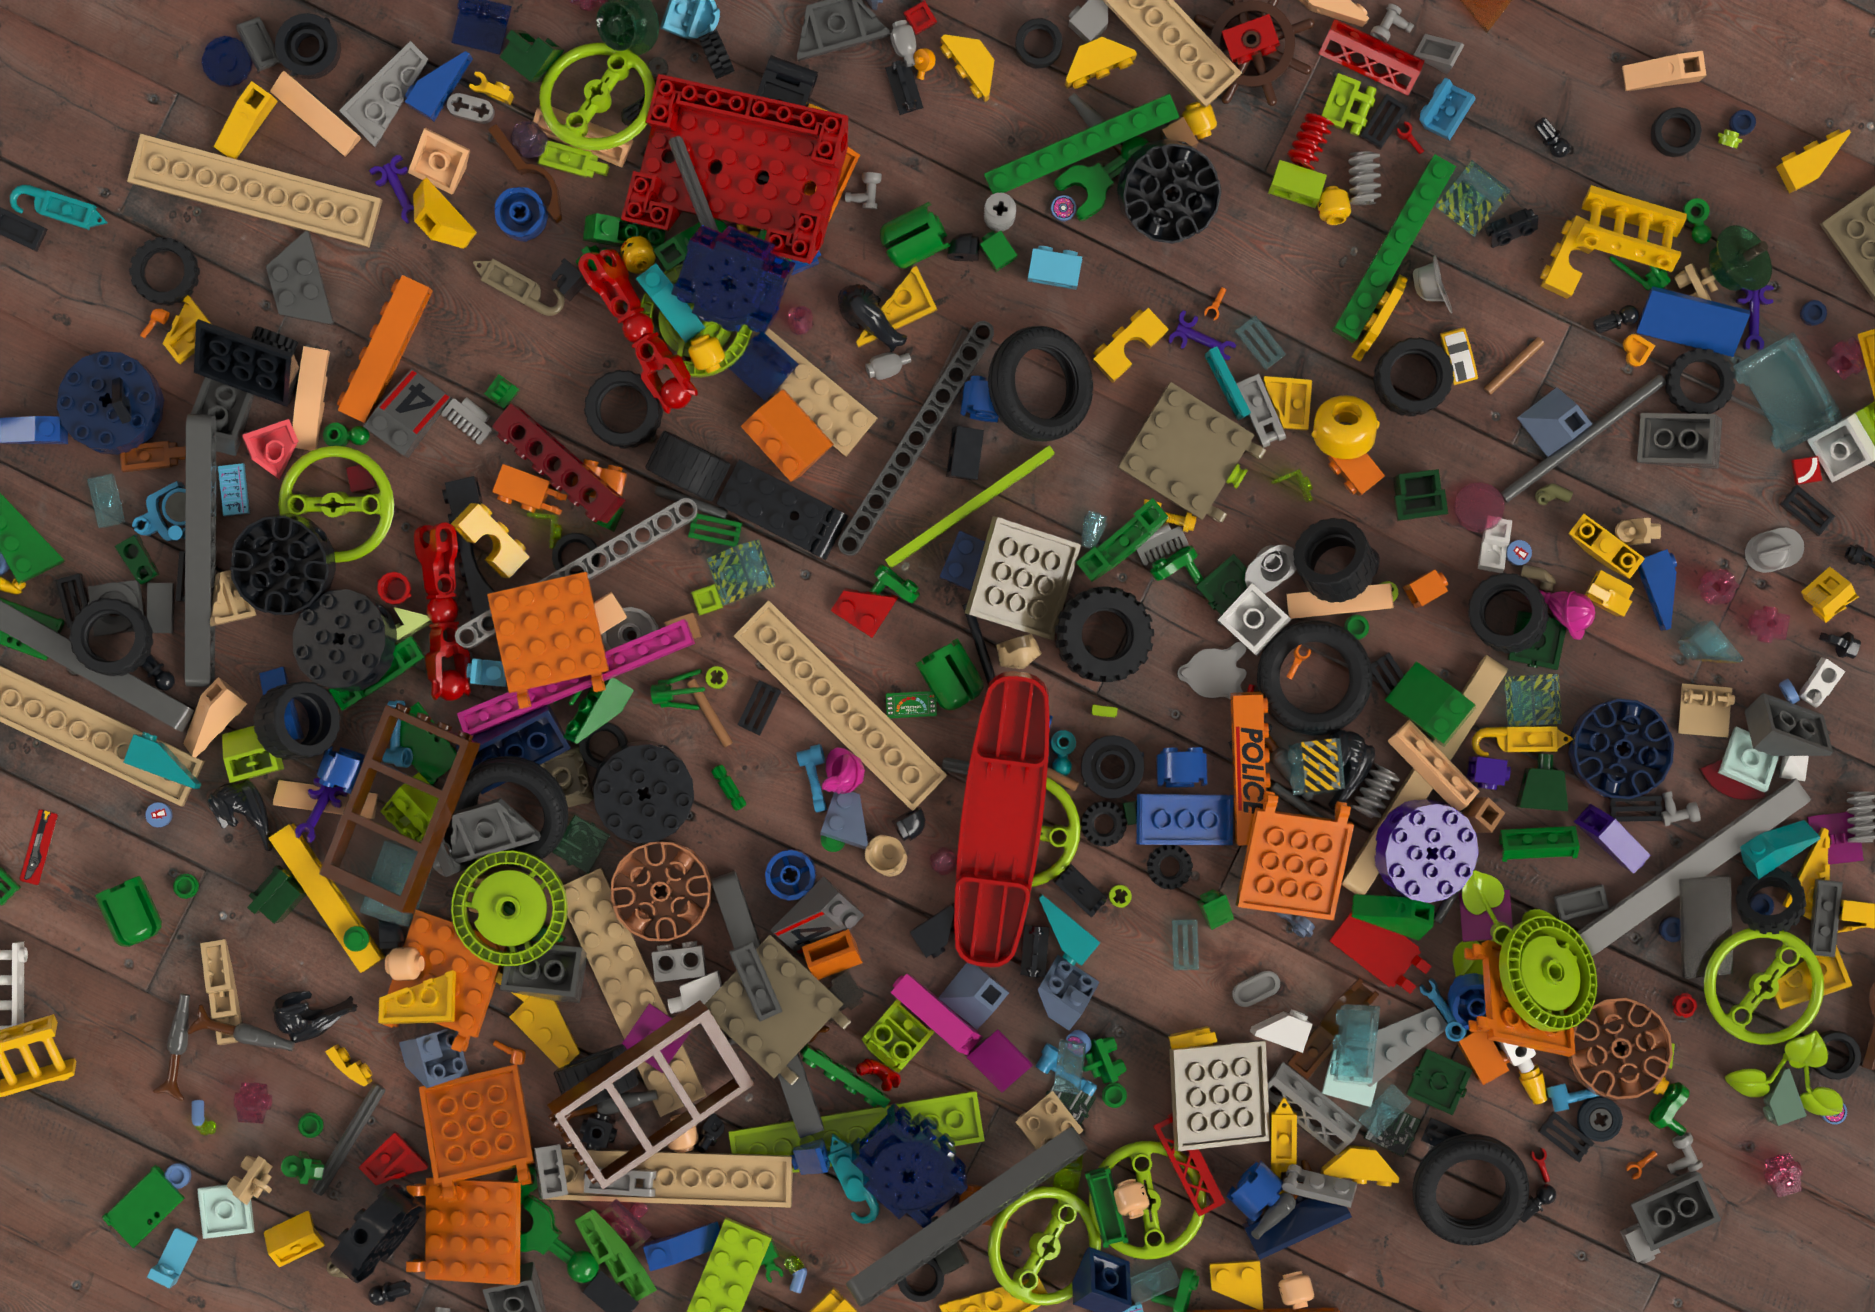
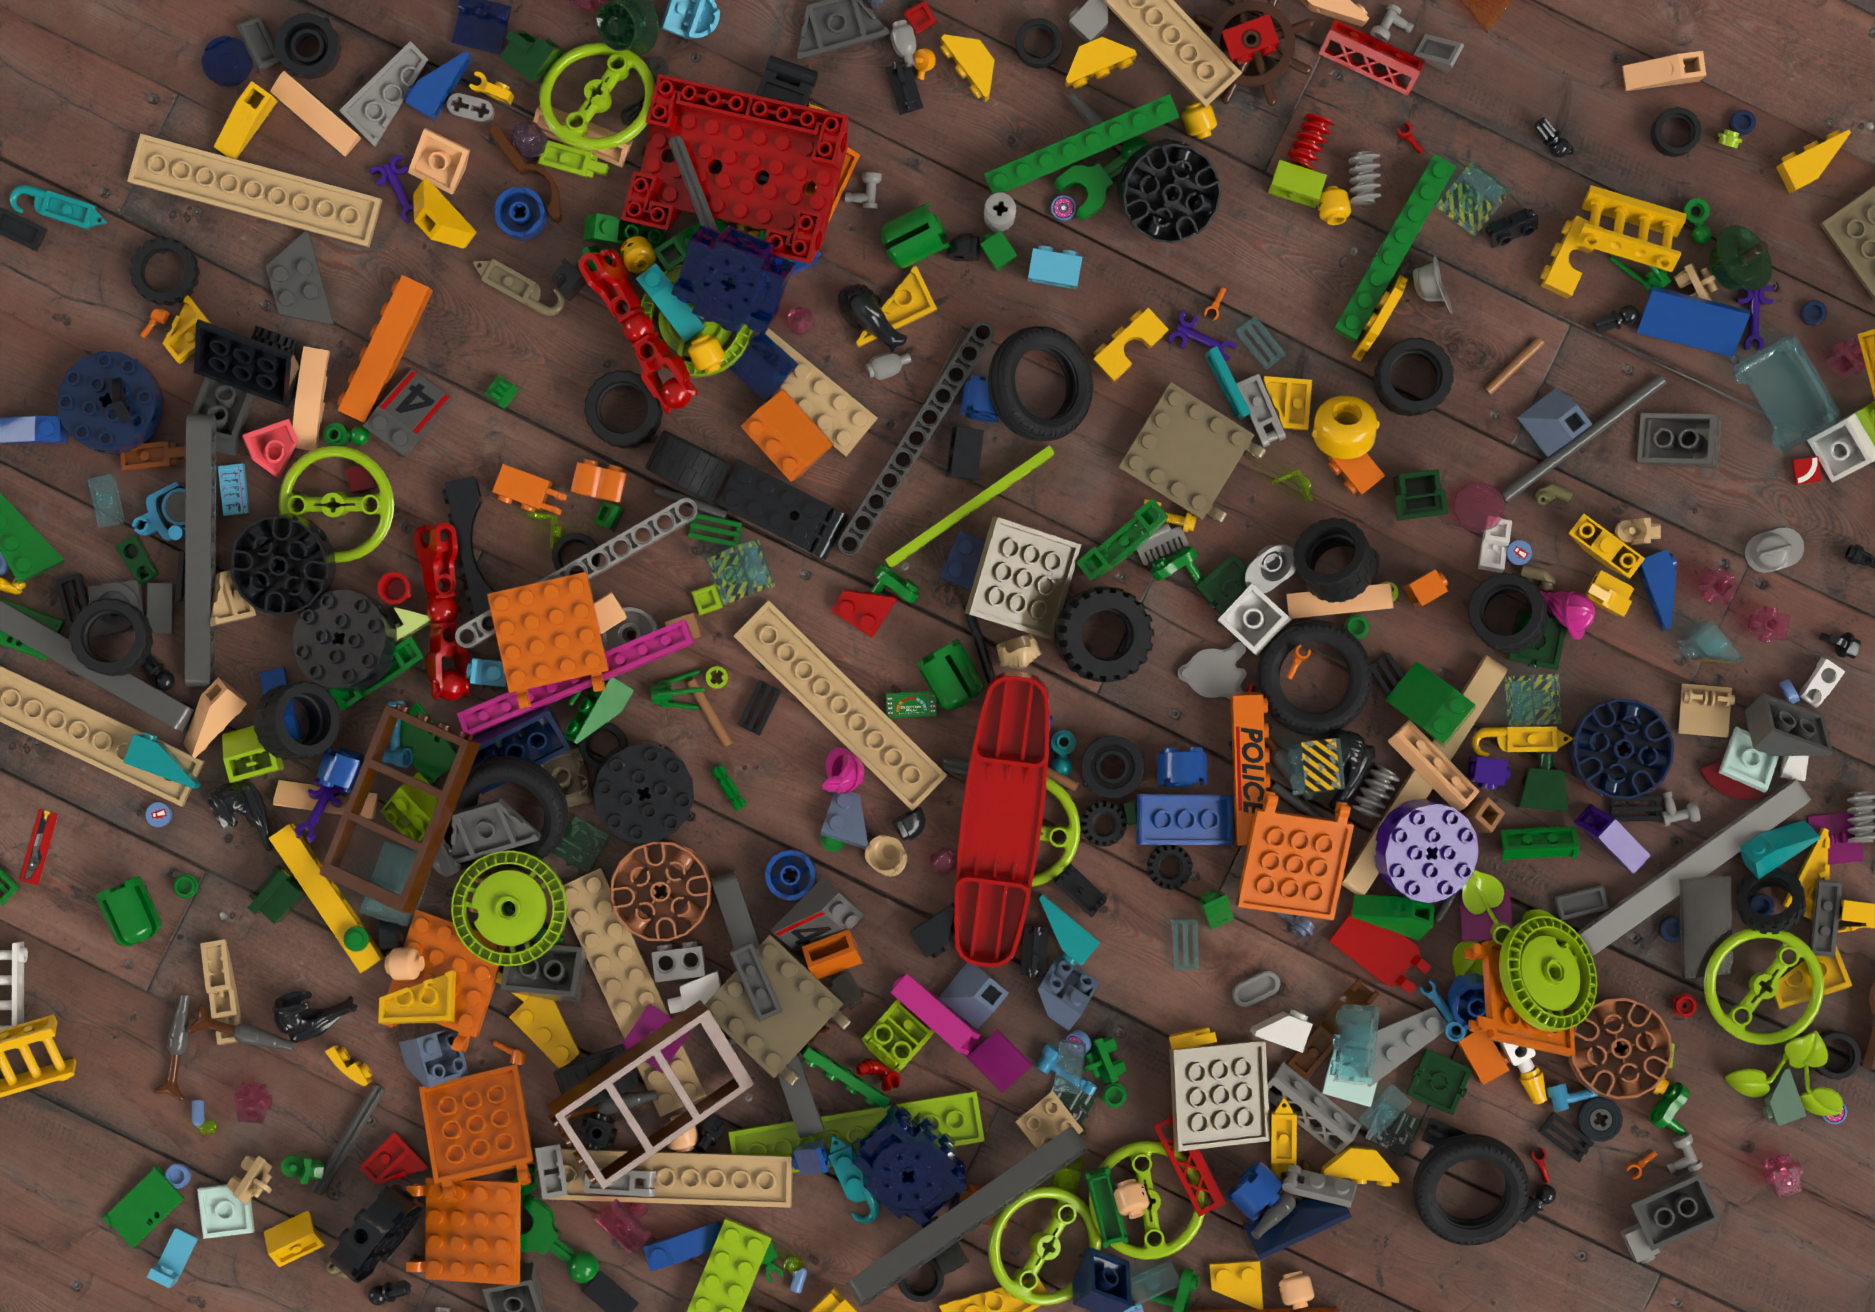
(310, 1125): green plate -> none
(473, 414): light grey piece -> none
(506, 554): yellow arch -> none
(607, 499): dark red brick -> none
(611, 1249): bright green slope -> none
(716, 54): black tyre -> none
(809, 759): dark azure brick -> none
(1093, 528): clear light blue cone -> none
(1104, 711): lime tile -> none
(1127, 897): lime bush -> none
(1179, 131): medium nougat brick -> none
(1237, 476): lime bush -> none
(1341, 101): lime plate -> none
(1372, 139): black tile -> none
(1446, 109): dark azure bracket -> none
(1458, 348): slope -> none
(1637, 349): light orange tile -> none
(1718, 363): black tyre -> none
(1823, 524): black tile -> none
(1829, 594): yellow piece -> none

